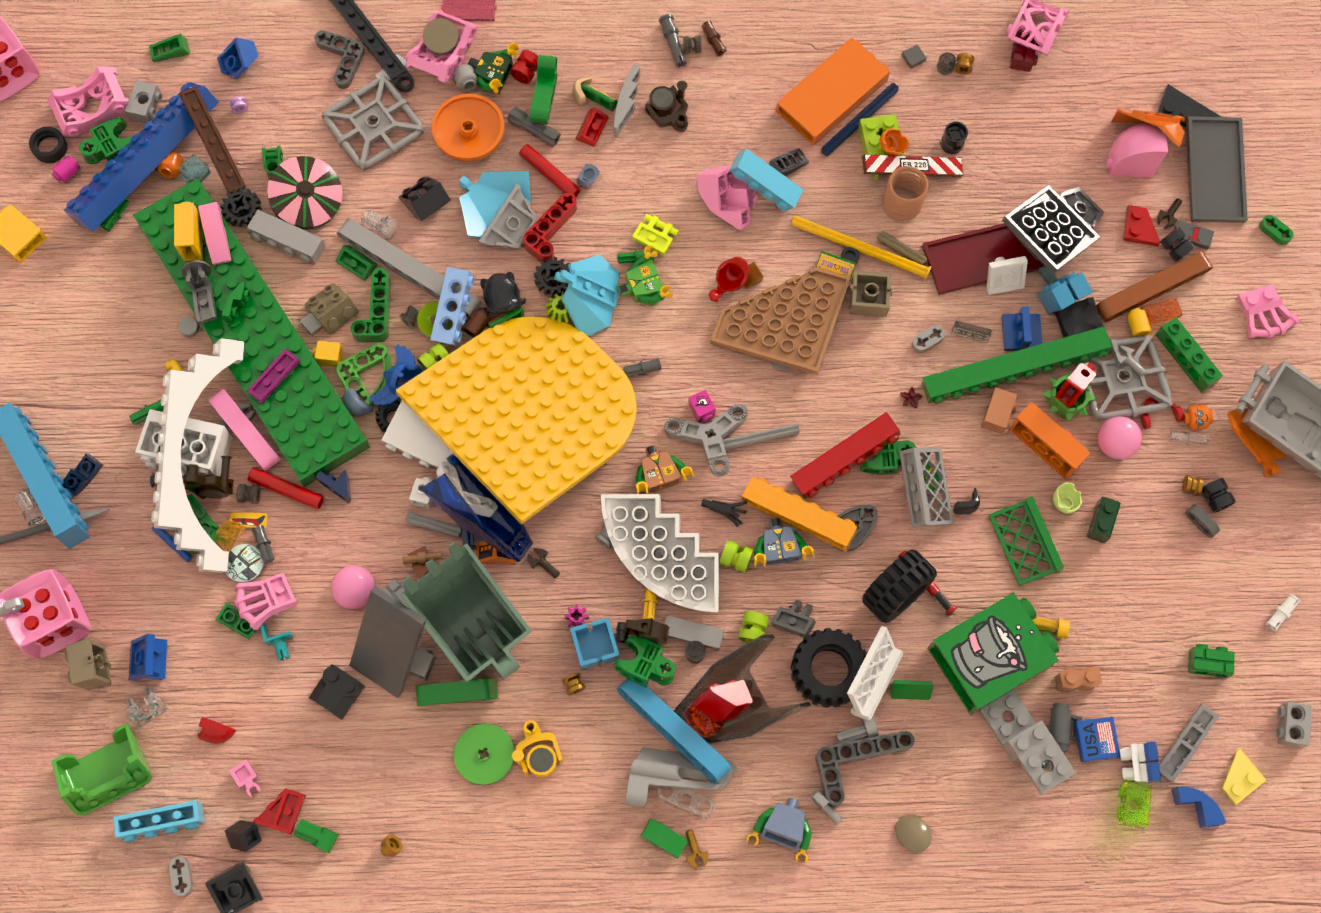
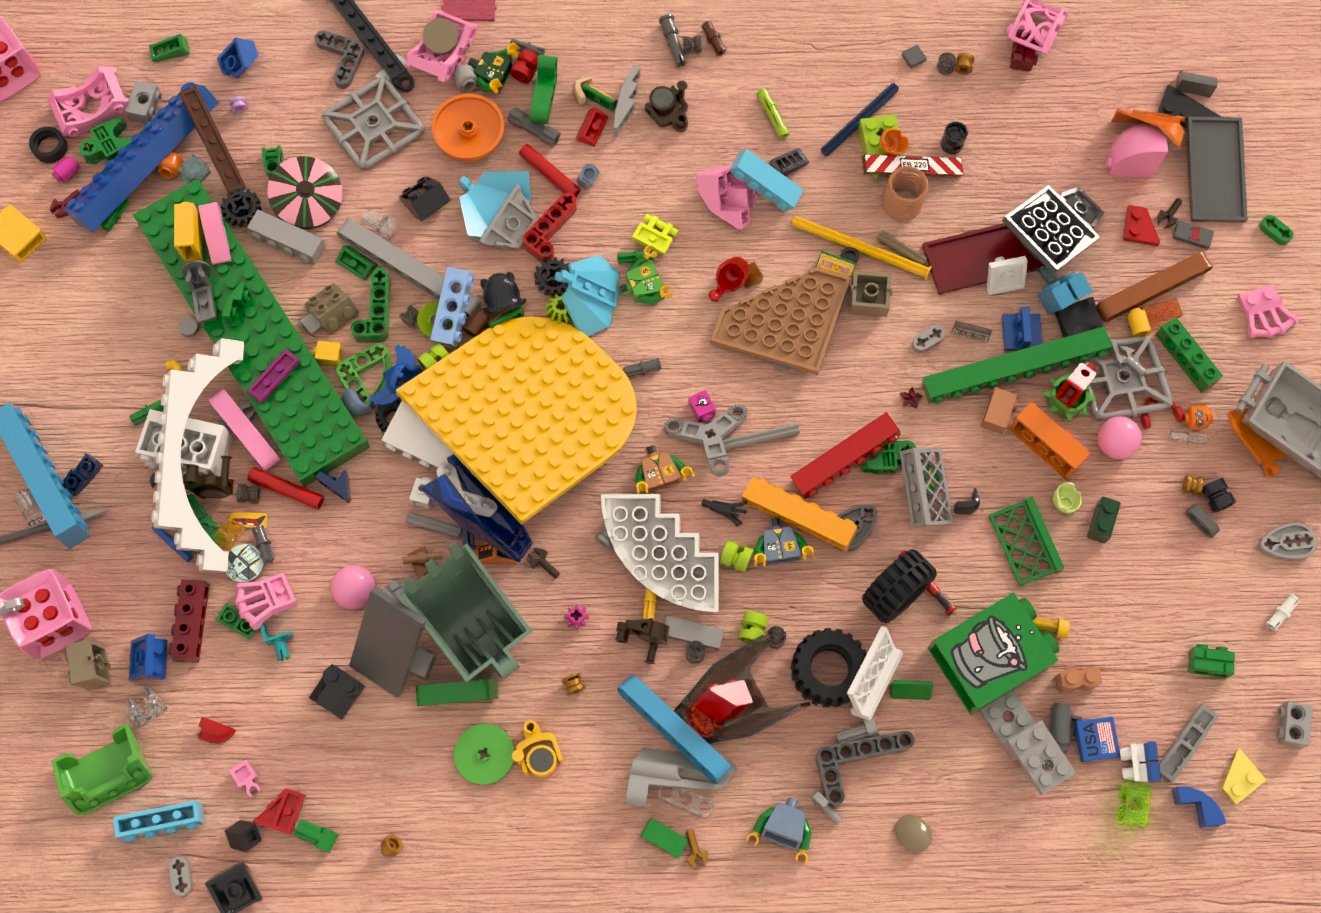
(62, 204): none -> dark red bar
(189, 621): none -> dark red brick
(528, 46): none -> dark grey axle
(595, 644): dark azure piece -> none
(647, 664): green piece -> none
(773, 113): none -> lime pin
(780, 637): none -> clear smoke wheel
(793, 621): dark grey hinge -> none
(832, 91): orange brick -> none
(1179, 250): black wheel -> none
(1196, 84): none -> dark grey brick
(1289, 532): none -> light grey piece

